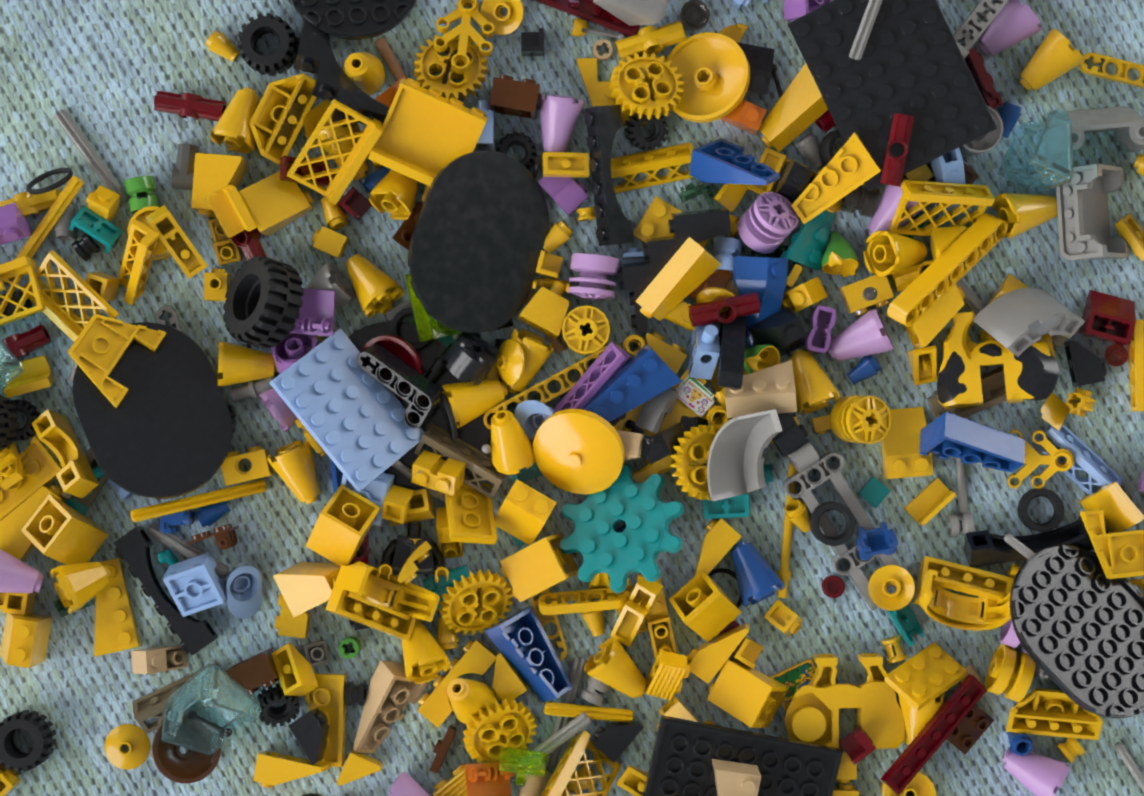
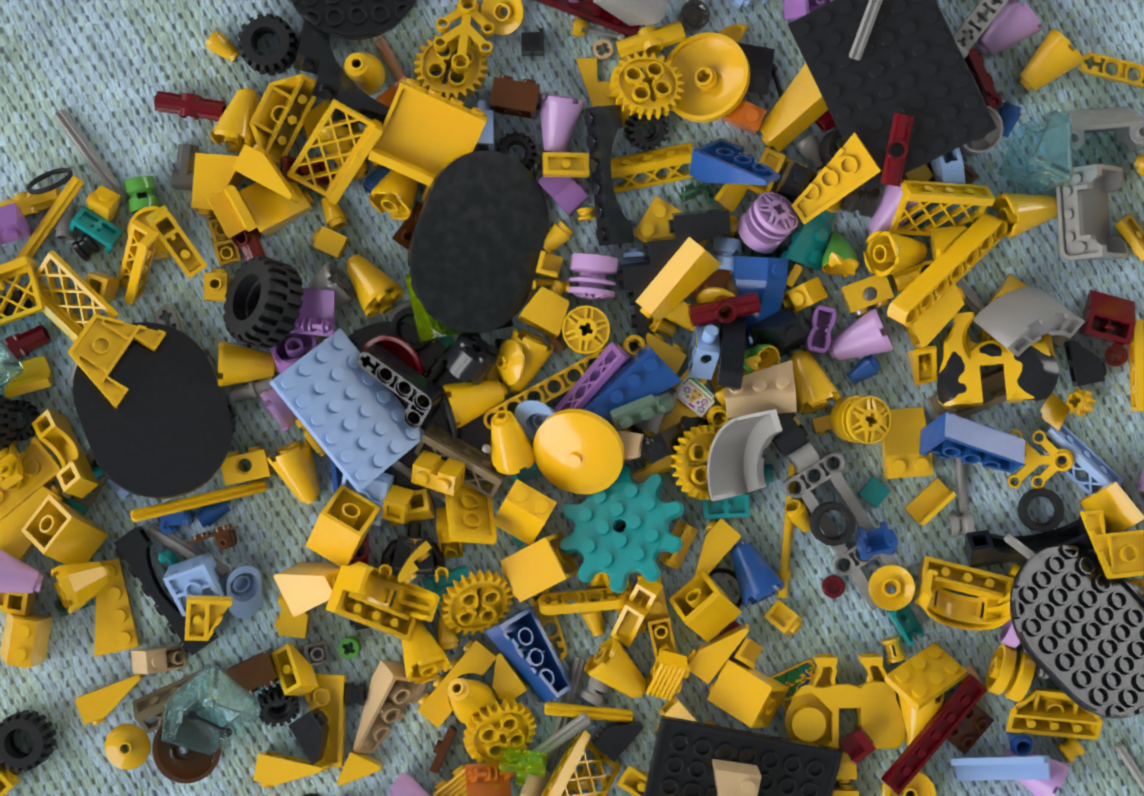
(103, 701): none -> yellow slope
(203, 615): none -> yellow wing
(263, 170): none -> yellow slope
(355, 203): dark red panel -> none
(640, 410): none -> sand green hinge
(663, 326): none -> yellow pin
(686, 534): none -> yellow hinge
(1002, 767): none -> light blue fence

